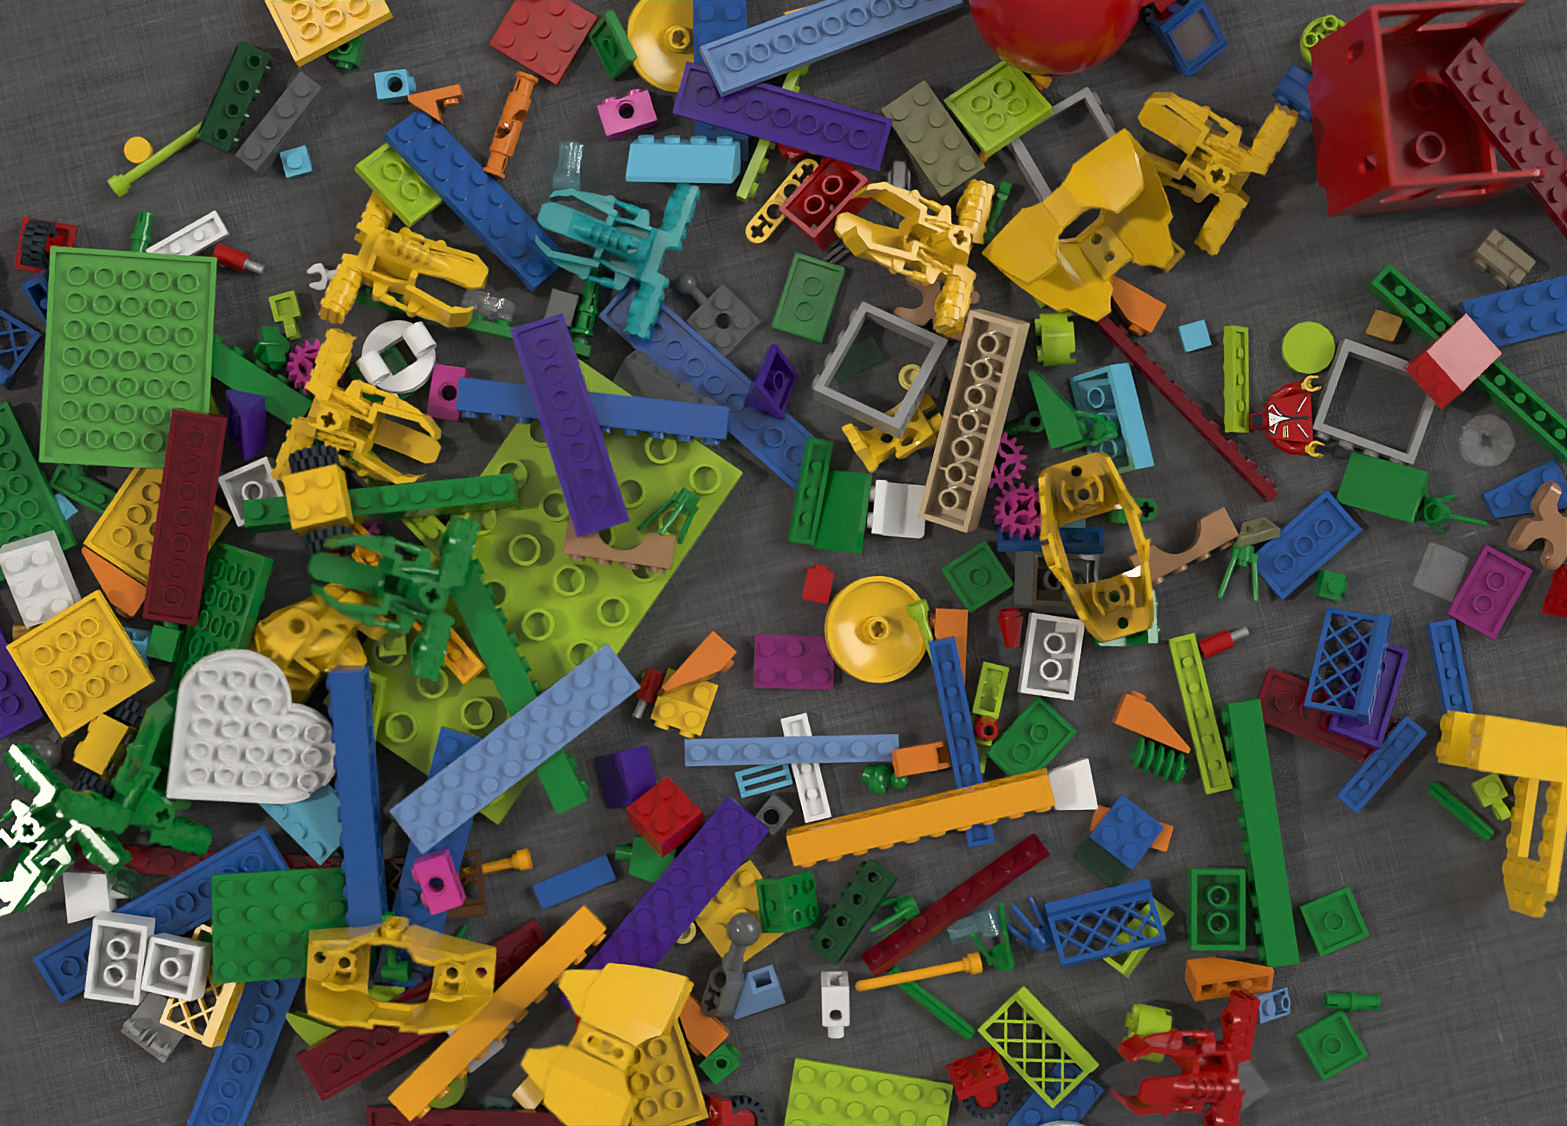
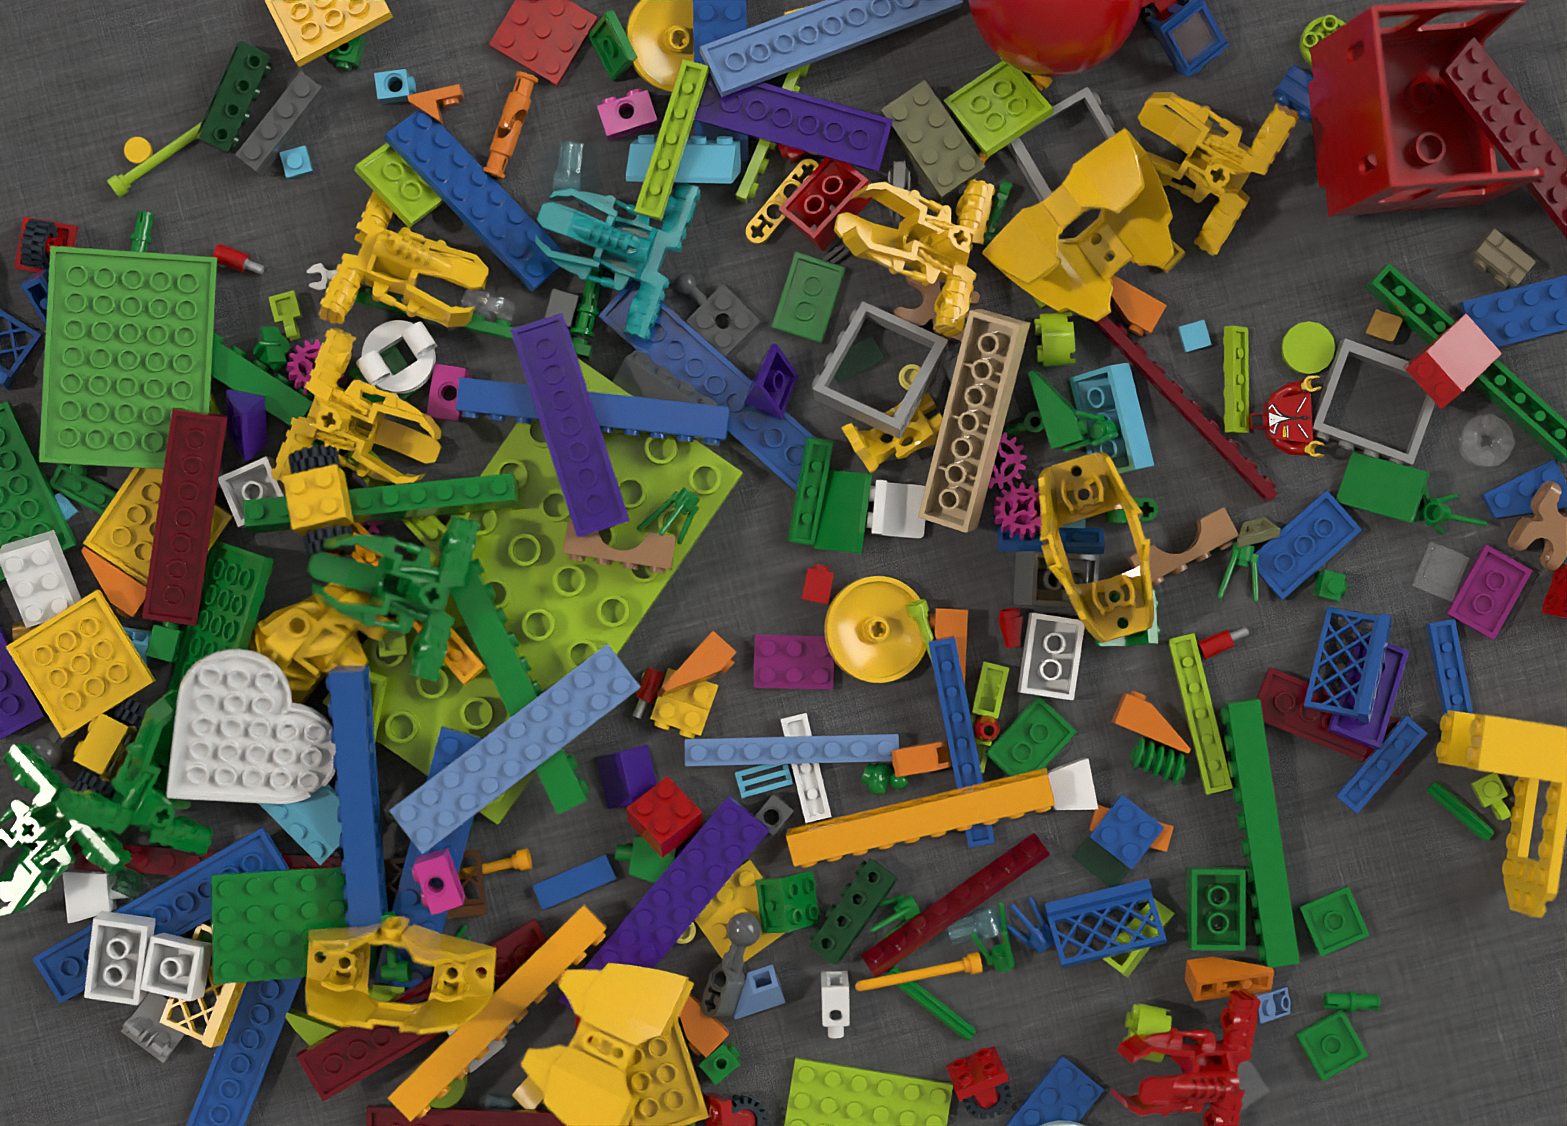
(193, 237): white plate -> none
(672, 140): none -> lime plate
(976, 576): green plate -> none
(1055, 1030): lime fence -> none

